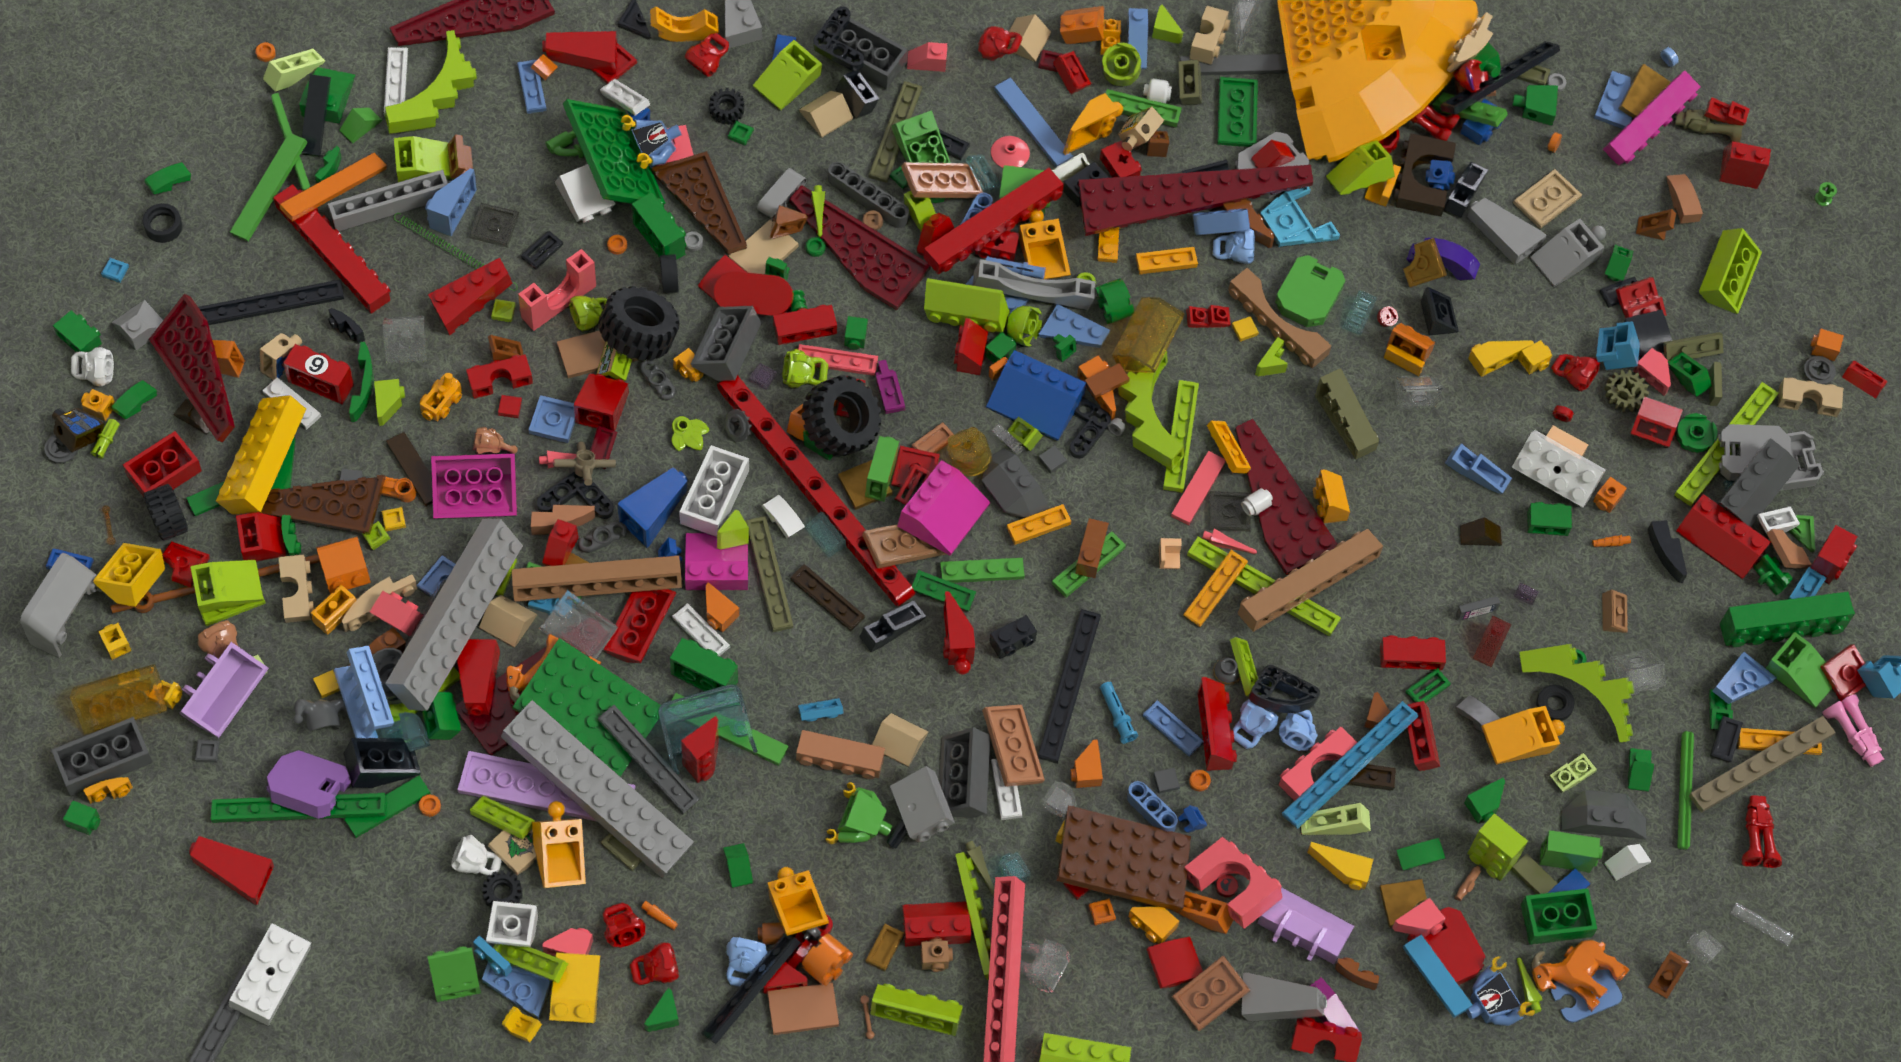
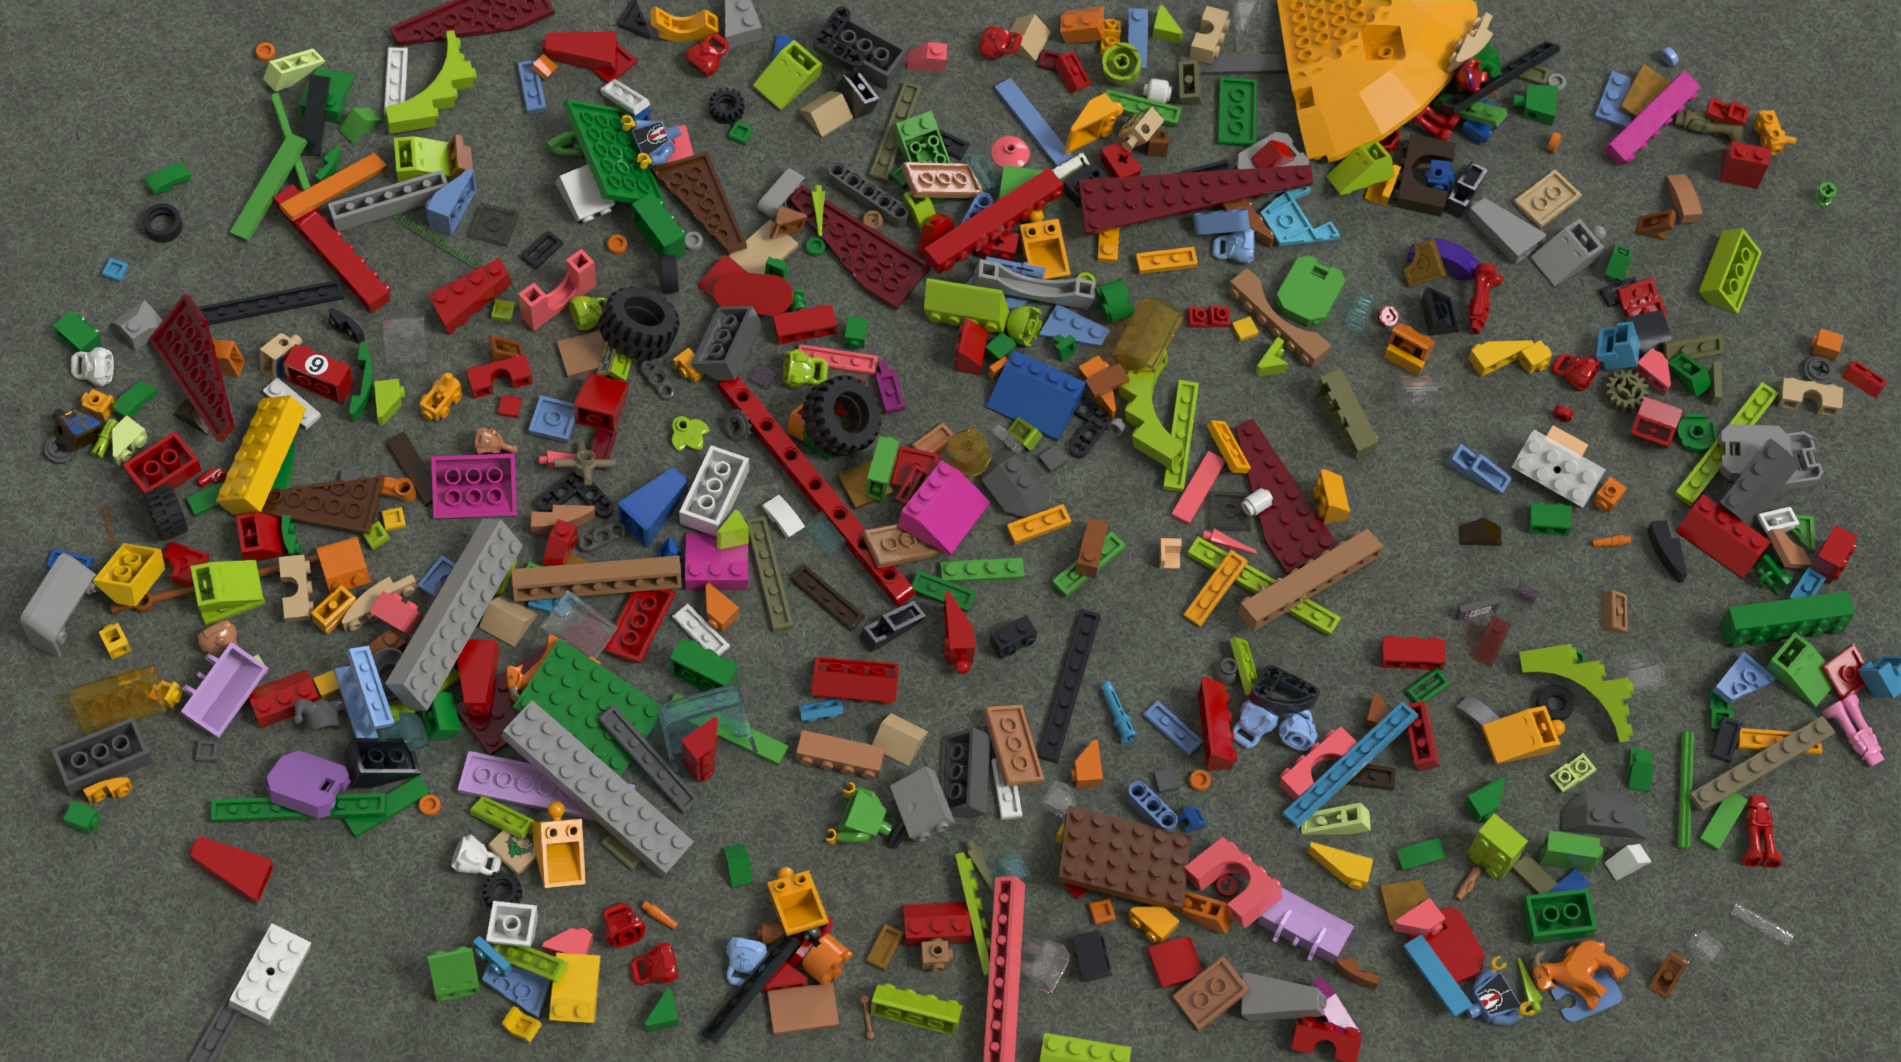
(126, 438): none -> yellowish green slope
(212, 475): none -> red arm
(278, 698): none -> red slope
(855, 679): none -> red slope
(1092, 956): none -> black brick
(1479, 305): none -> red piece
(1723, 821): none -> bright green tile
(1771, 133): none -> light orange brick

